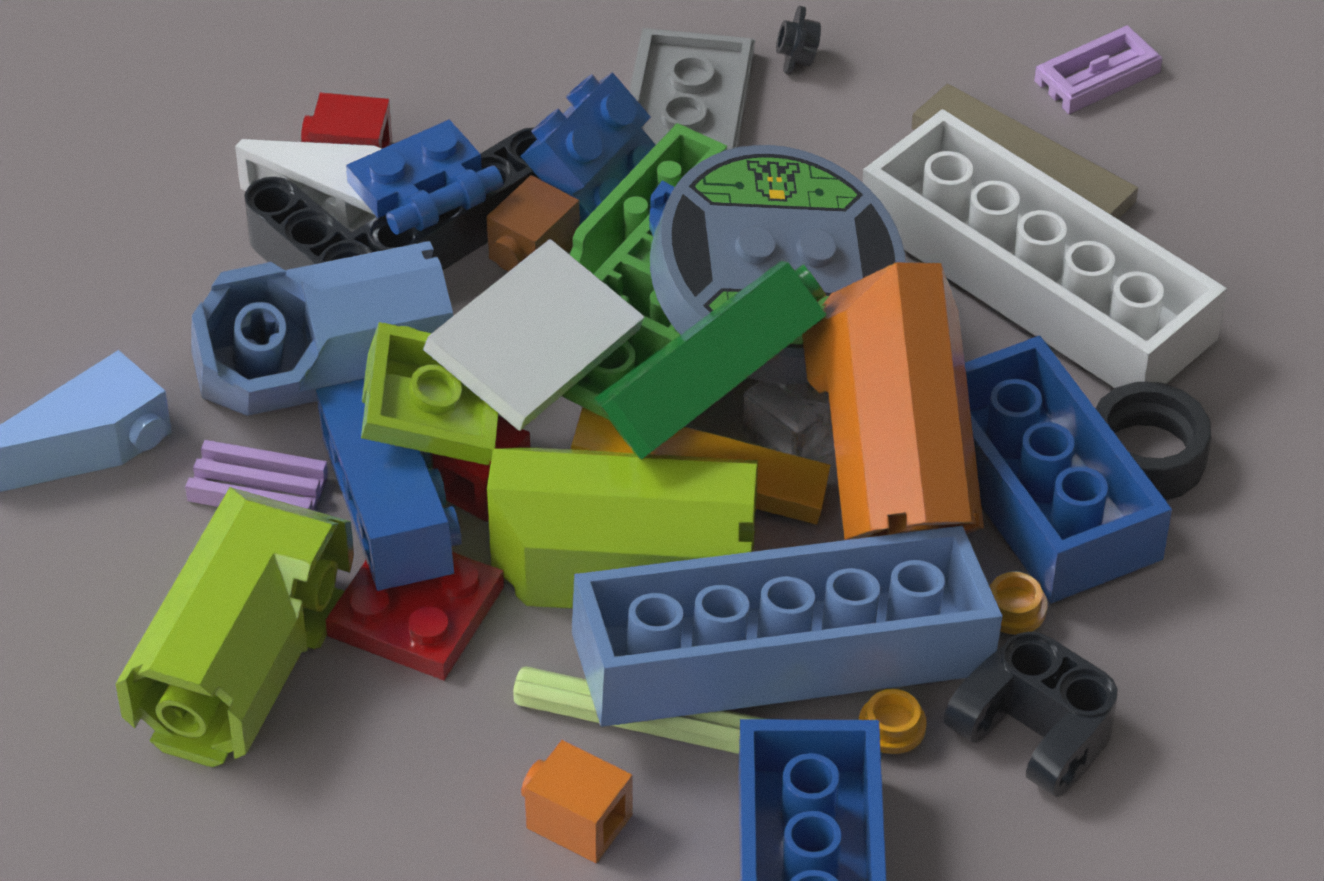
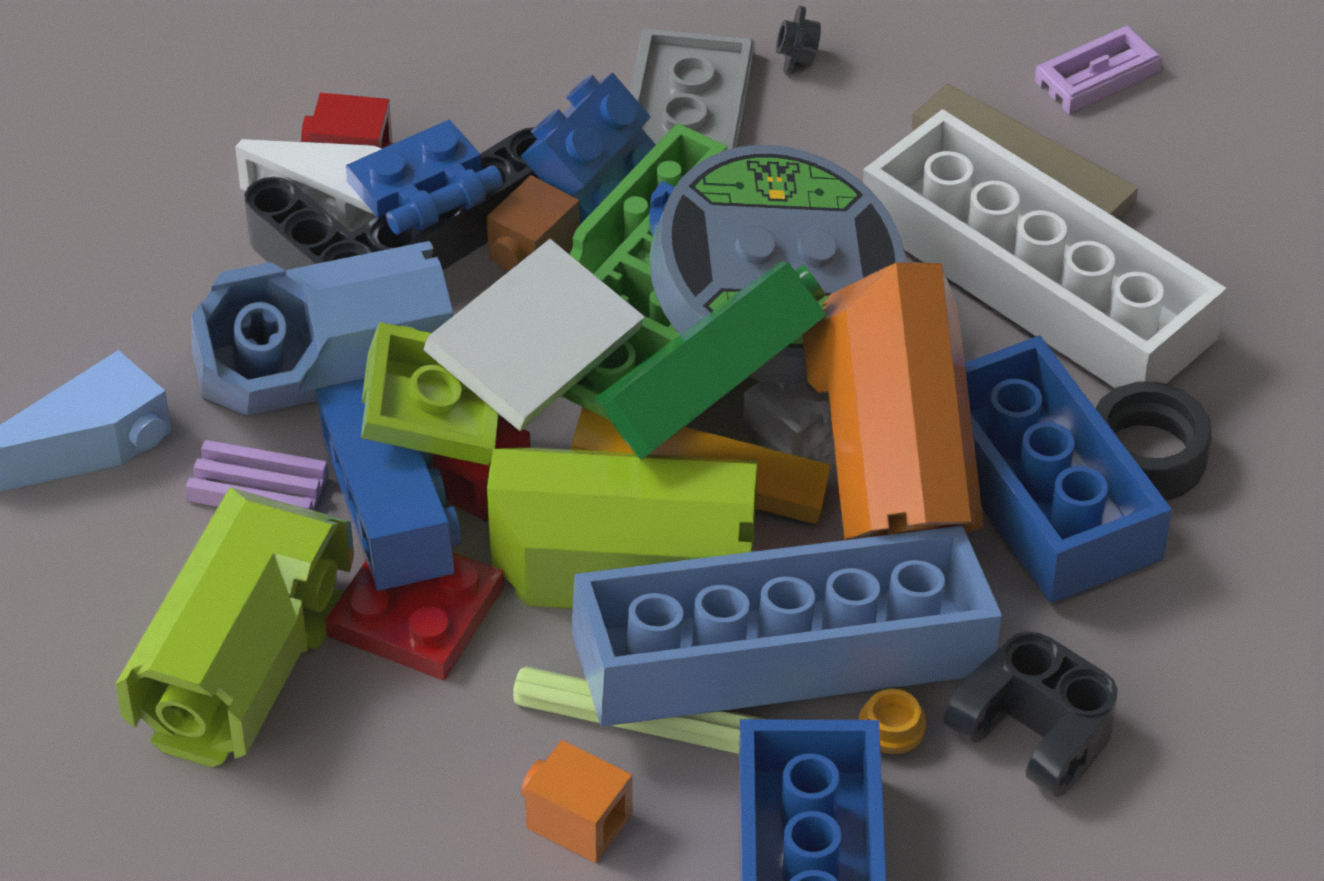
(1020, 602): light orange plate -> none

